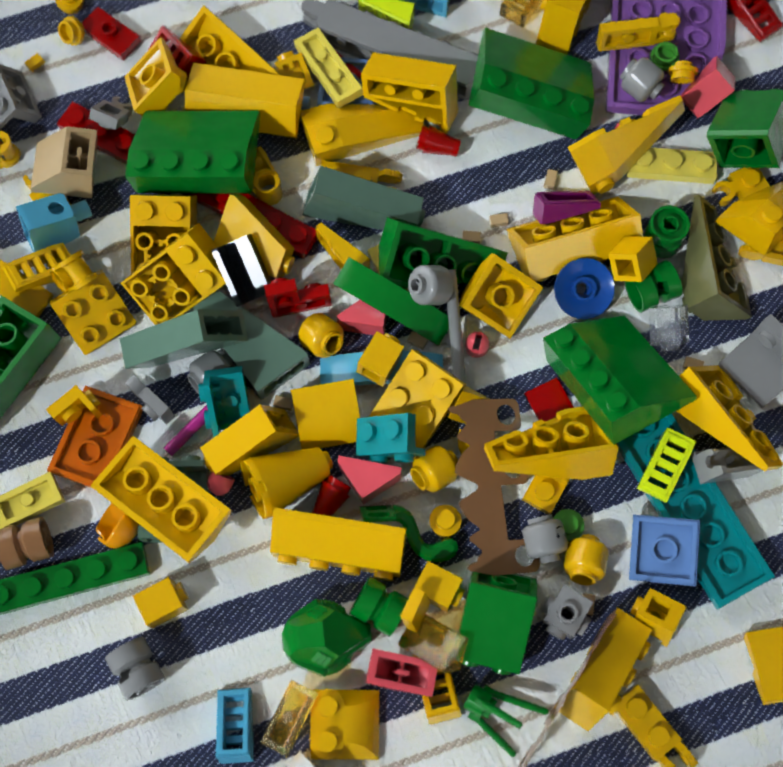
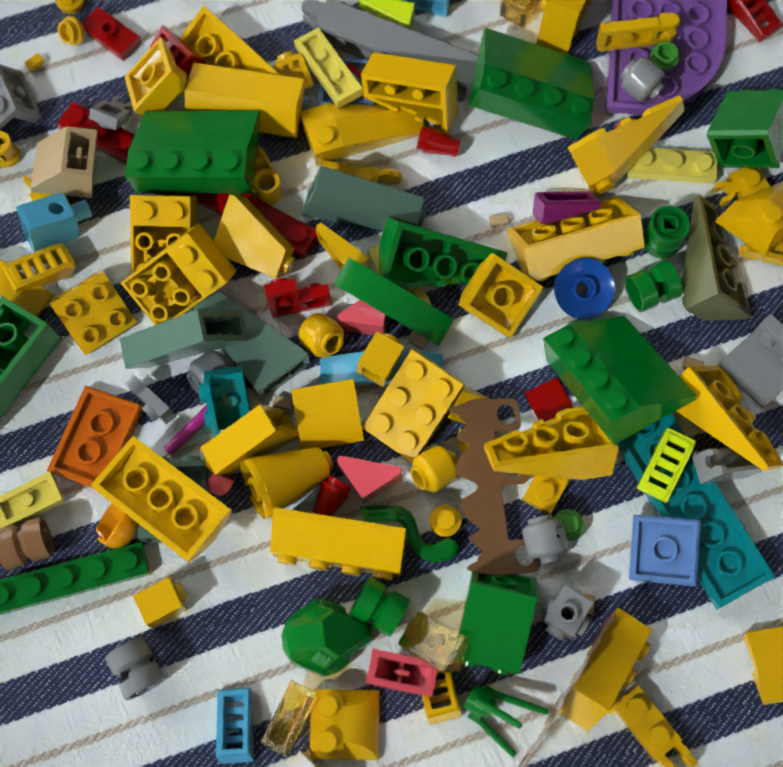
(71, 404): yellow bracket -> none
(72, 273): yellow piece -> none
(242, 269): black panel -> none
(387, 438): teal bracket -> none
(415, 609): yellow tile -> none
(431, 285): light grey head -> none
(440, 586): yellow brick -> none
(455, 332): light grey bar -> none
(472, 236): tan piece -> none
(483, 348): coral hinge -> none
(550, 179): tan piece -> none
(586, 560): yellow head -> none
(633, 258): yellow brick -> none
(659, 614): yellow brick -> none
(669, 326): clear brick -> none
(682, 72): yellow plate -> none
(709, 88): coral slope -> none

